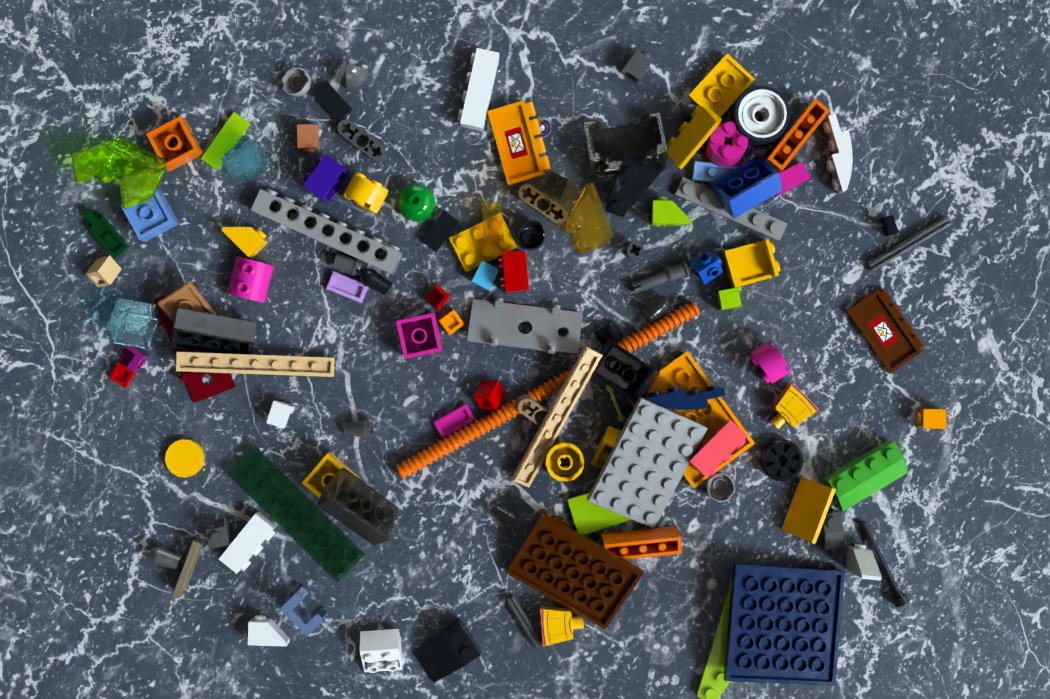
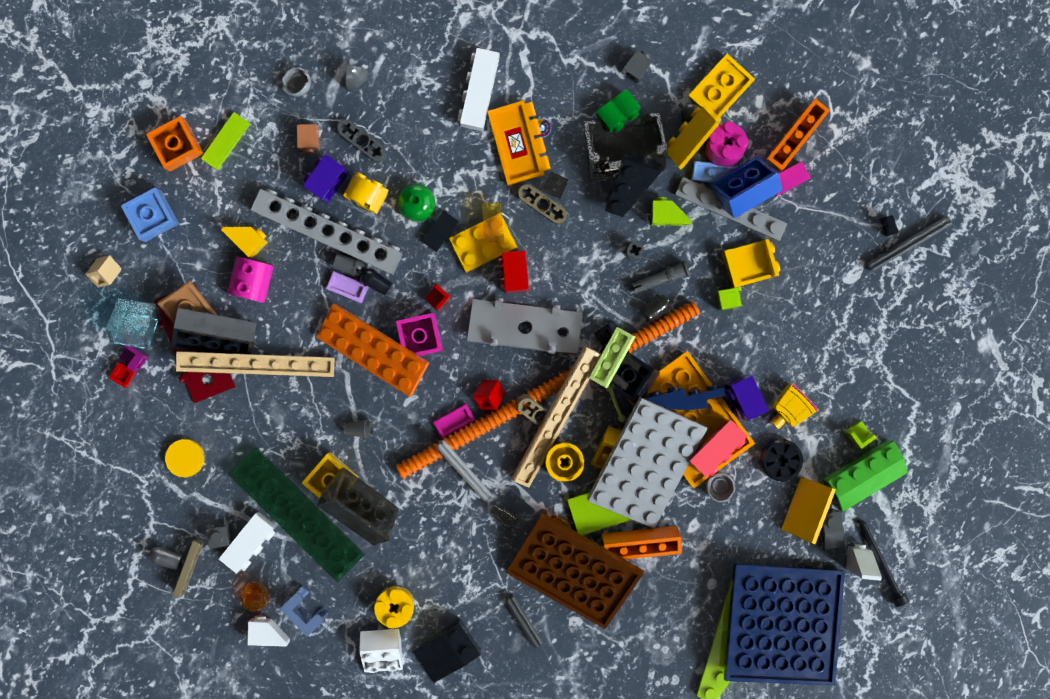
(106, 234): dark green hinge -> none
(120, 159): clear neon green windscreen -> none
(246, 161): clear light blue brick -> none
(254, 596): none -> clear orange hair
(280, 414): white panel -> none
(332, 101): black tile -> none
(372, 350): none -> orange plate
(394, 595): none -> yellow brick
(451, 322): light orange tile -> none
(463, 470): none -> light grey axle
(485, 275): medium azure panel -> none
(530, 235): black hair -> none
(558, 624): yellow torso -> none
(588, 221): clear yellow windscreen -> none
(612, 357): none -> yellowish green plate
(618, 111): none -> green brick
(706, 266): blue brick -> none
(746, 398): none -> dark purple brick
(770, 105): white wheel -> none
(770, 362): dark pink brick -> none
(841, 161): white slope -> none
(860, 435): none -> lime panel
(884, 331): reddish brown hinge -> none
(931, 418): light orange brick -> none

